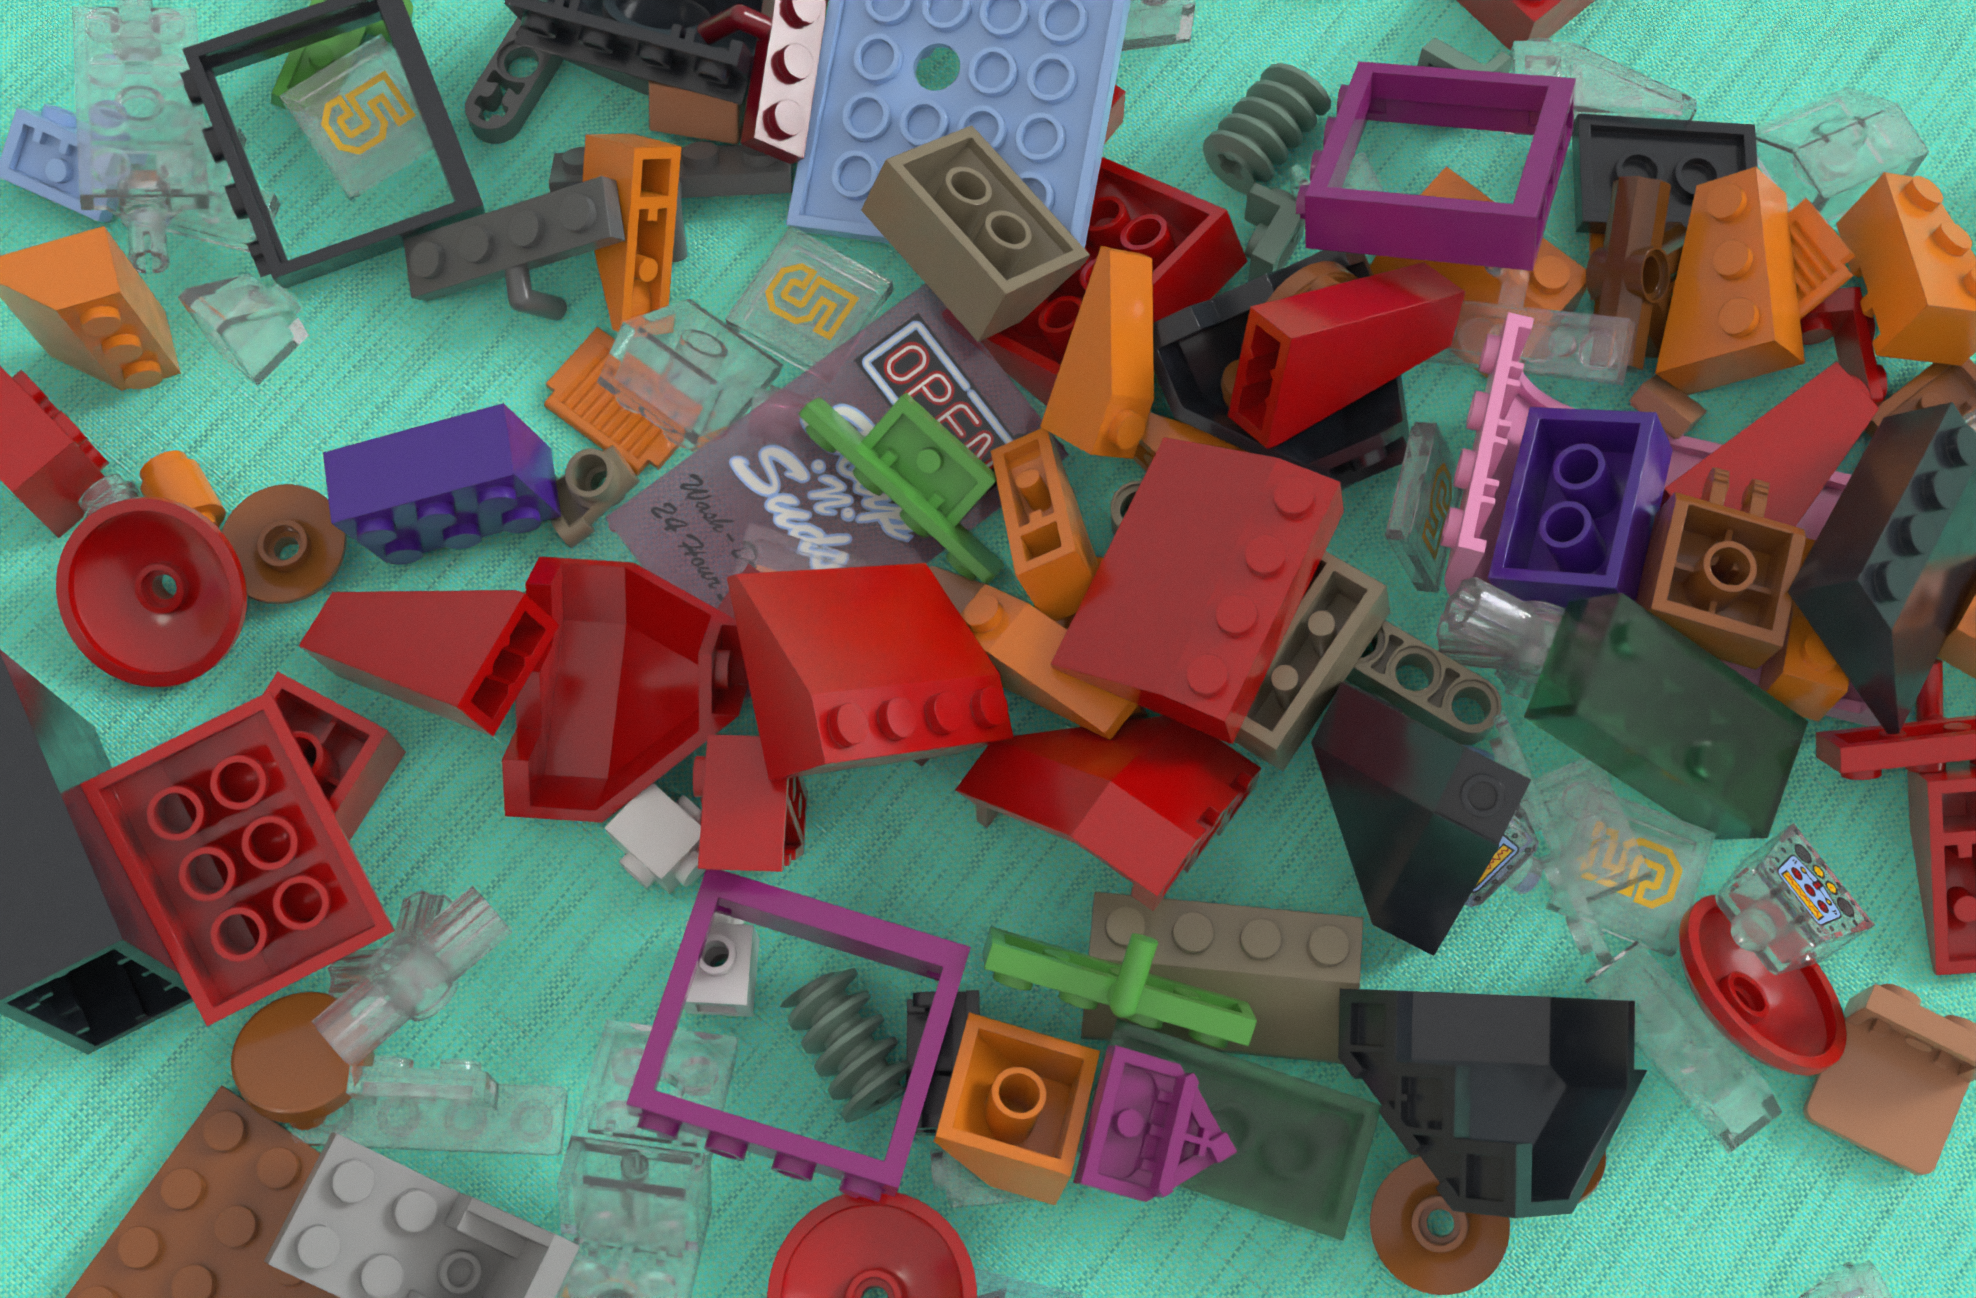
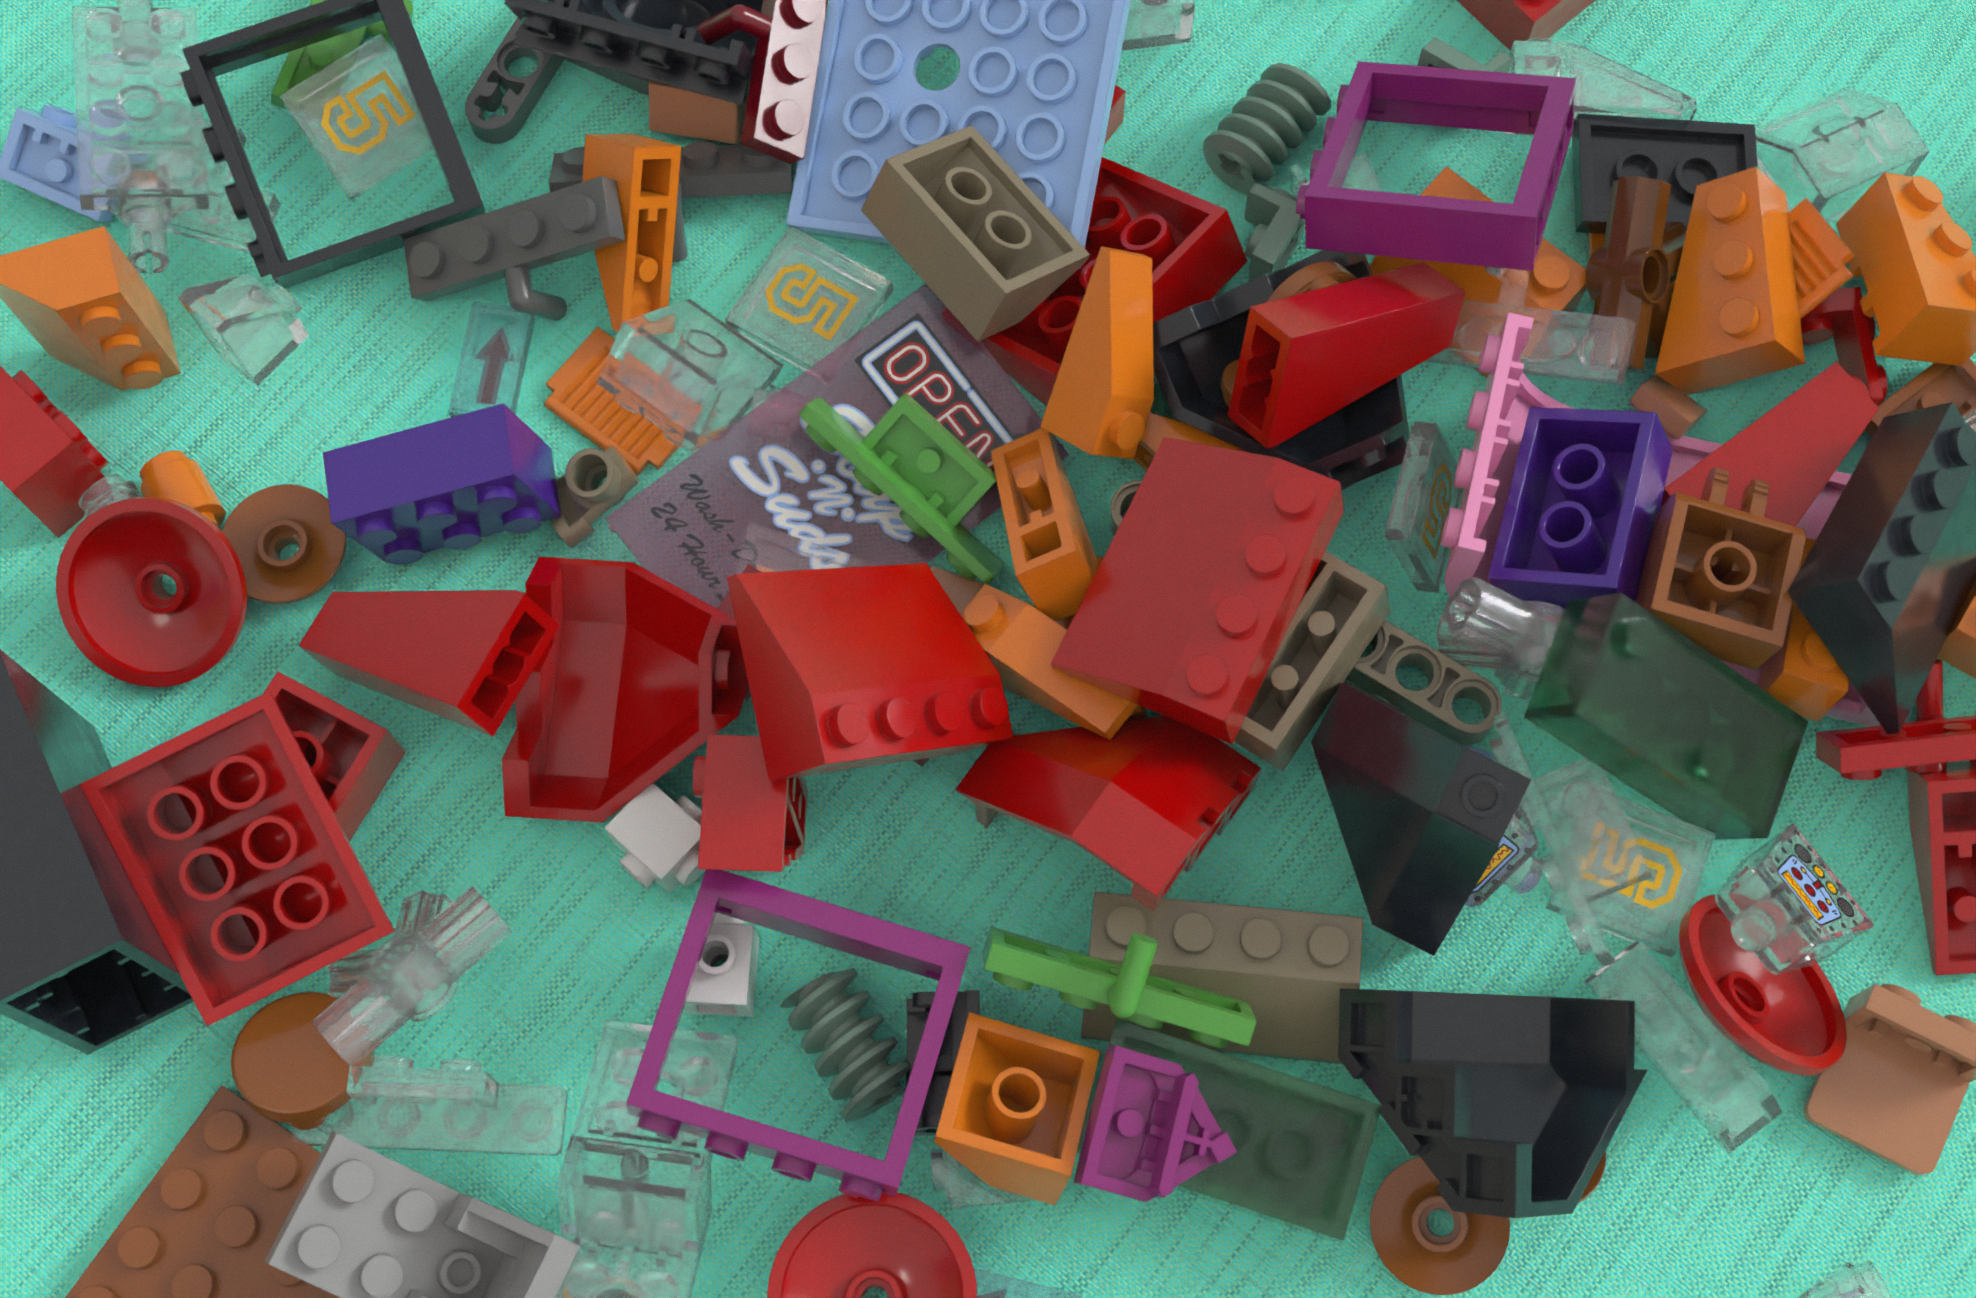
(491, 358): none -> clear light blue tile

